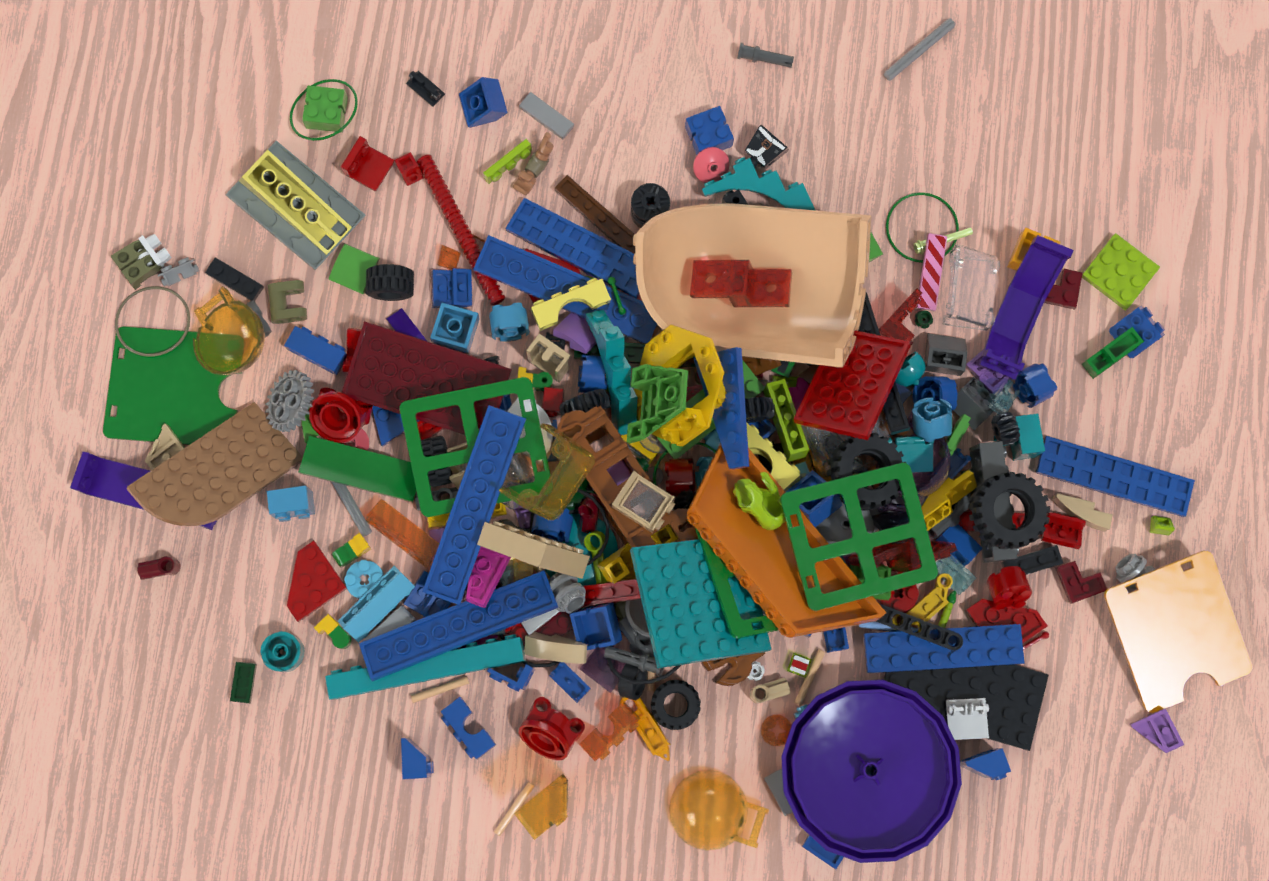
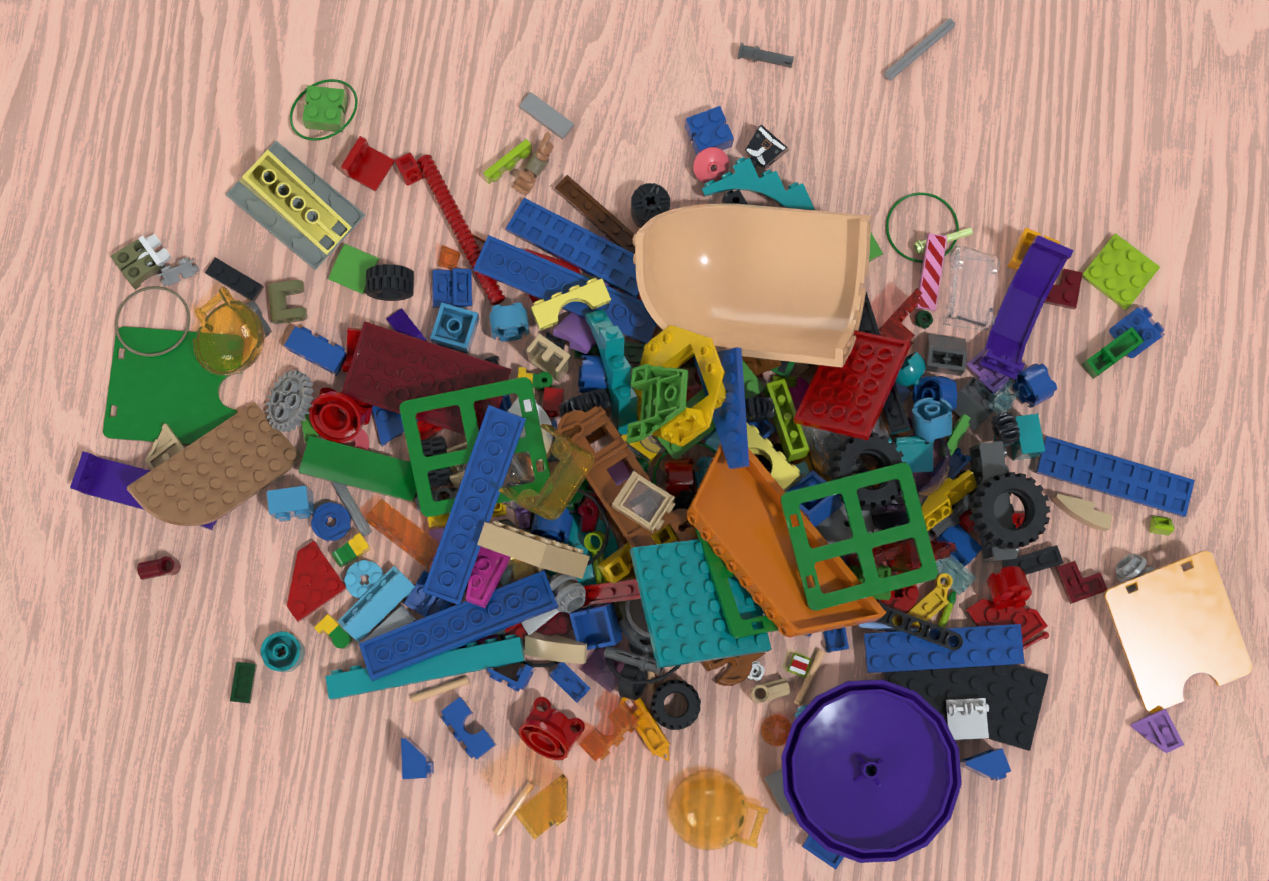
(342, 523): none -> blue plate
(425, 88): black hinge -> none
(483, 102): blue slope -> none
(612, 281): green hinge -> none
(741, 283): clear red bracket -> none
(760, 502): lime hair -> none
(1063, 530): red bracket -> none

